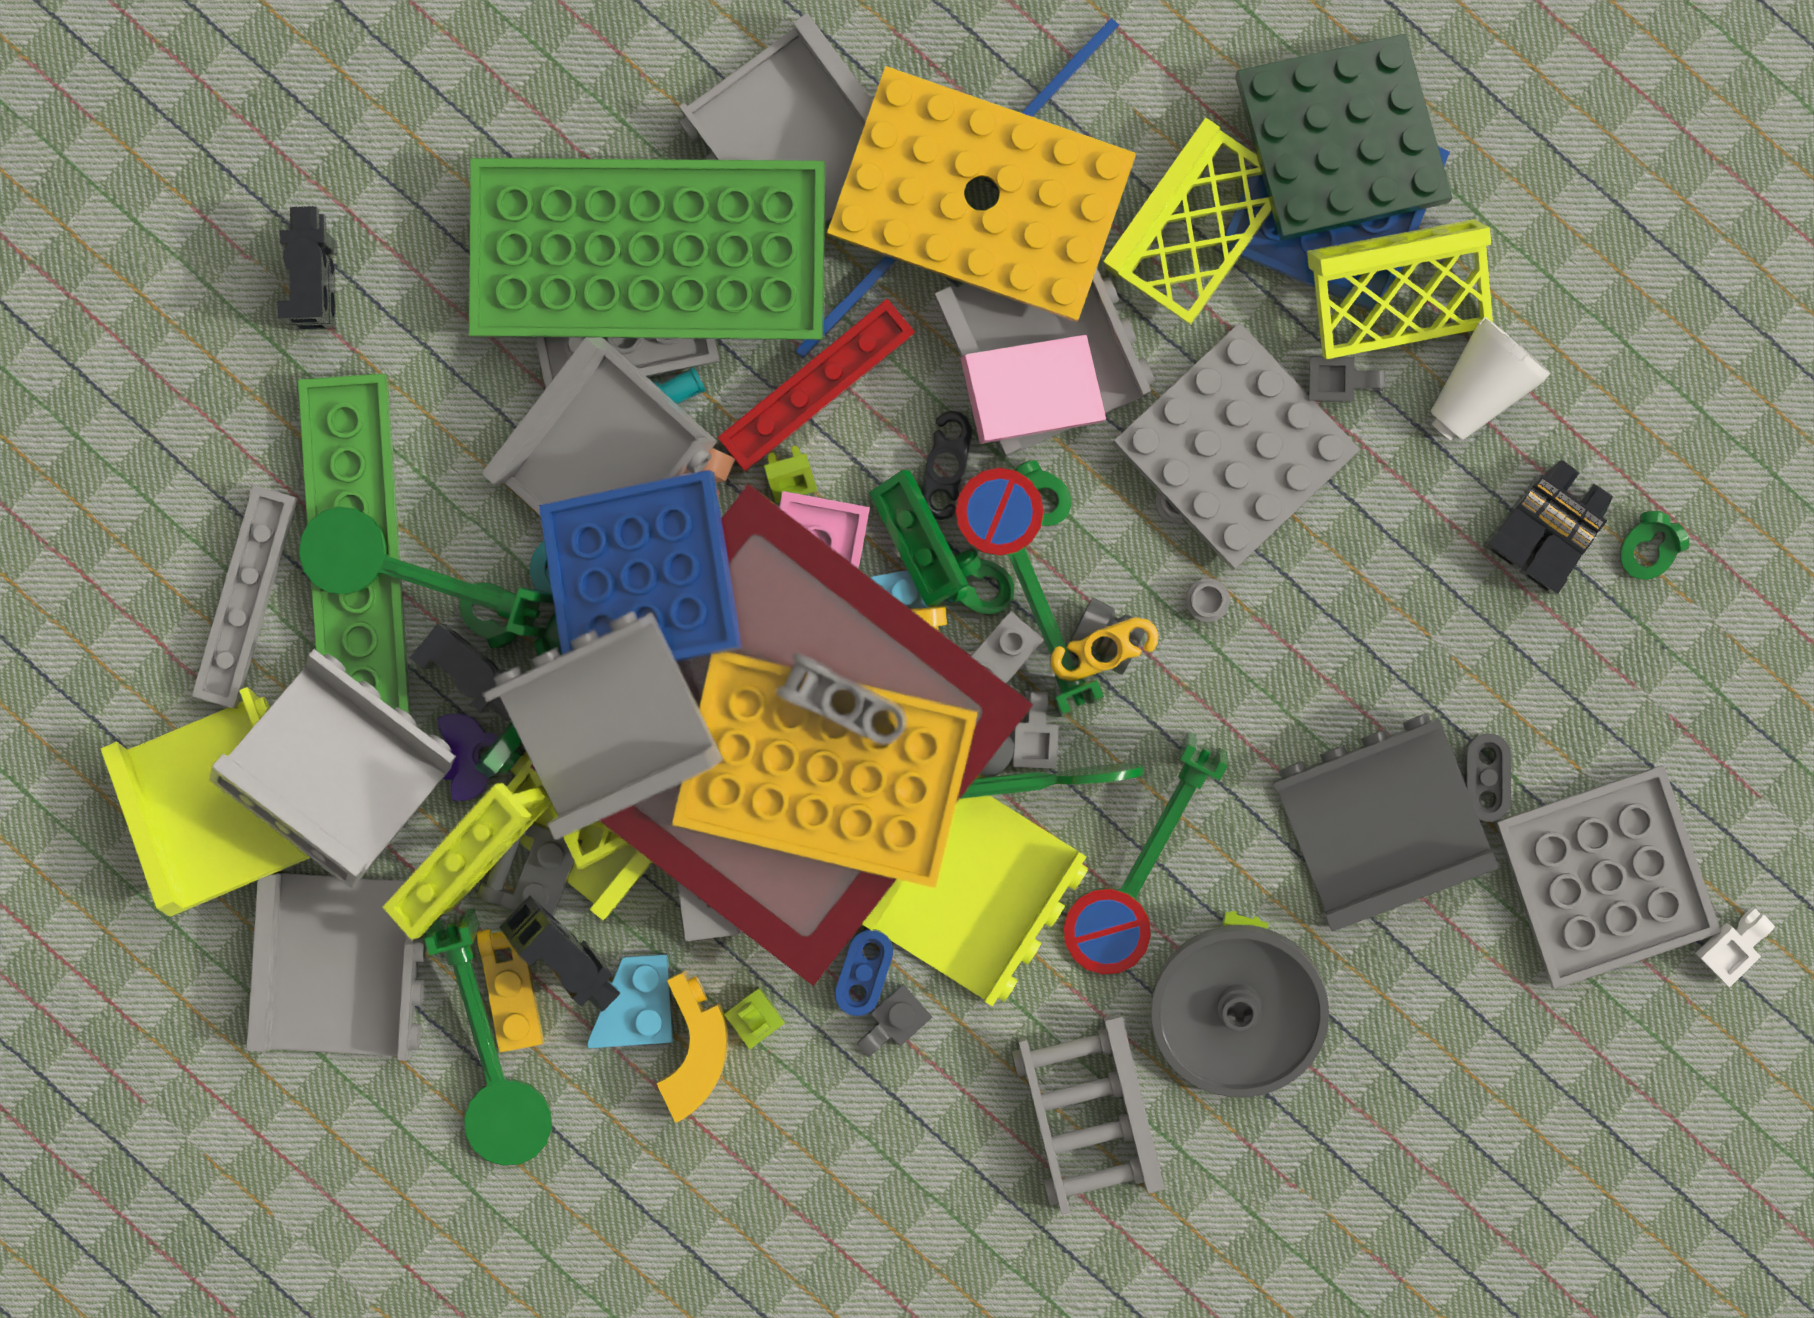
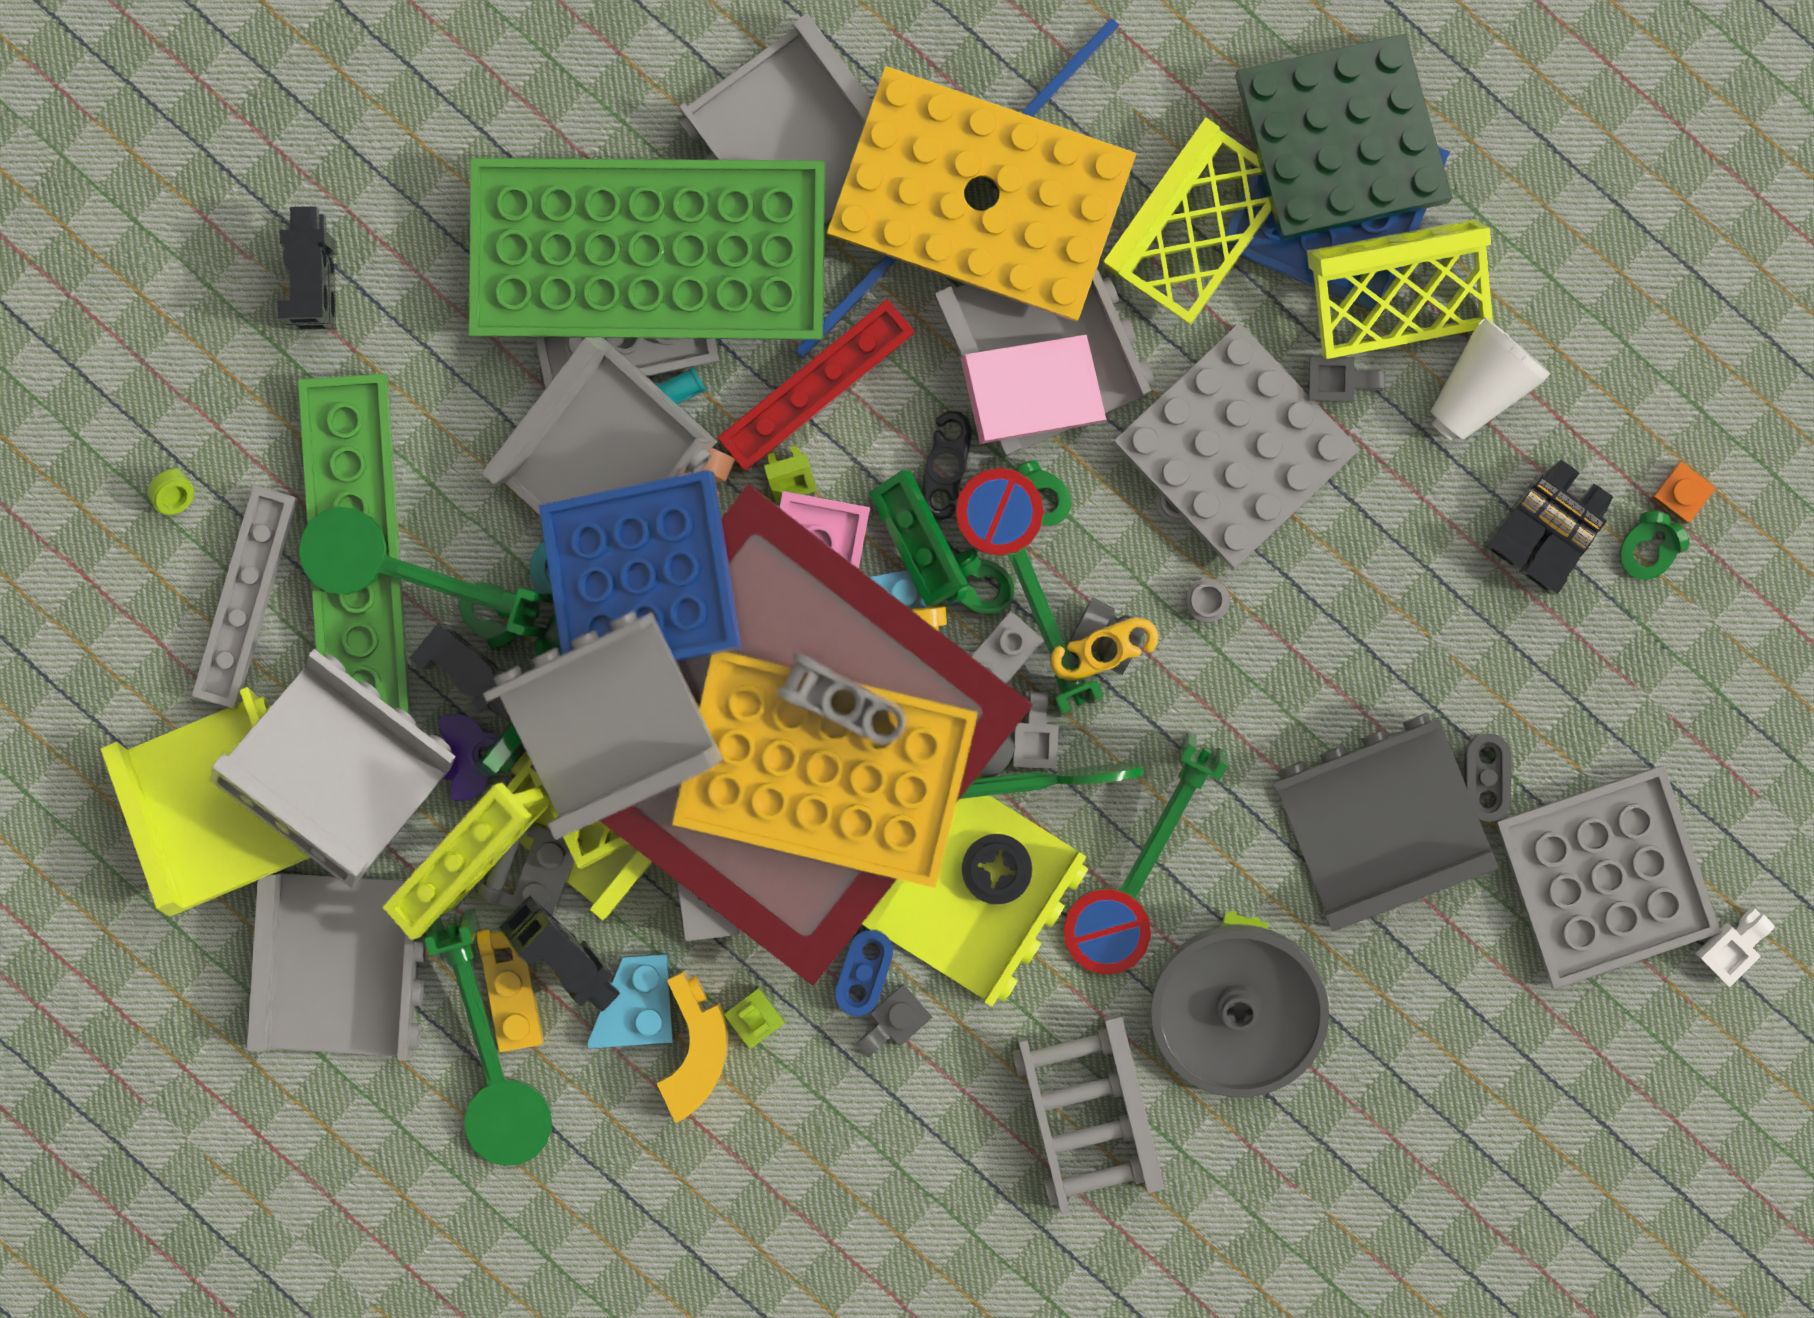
(171, 492): none -> lime tile
(1008, 887): none -> black gear
(1683, 493): none -> orange plate

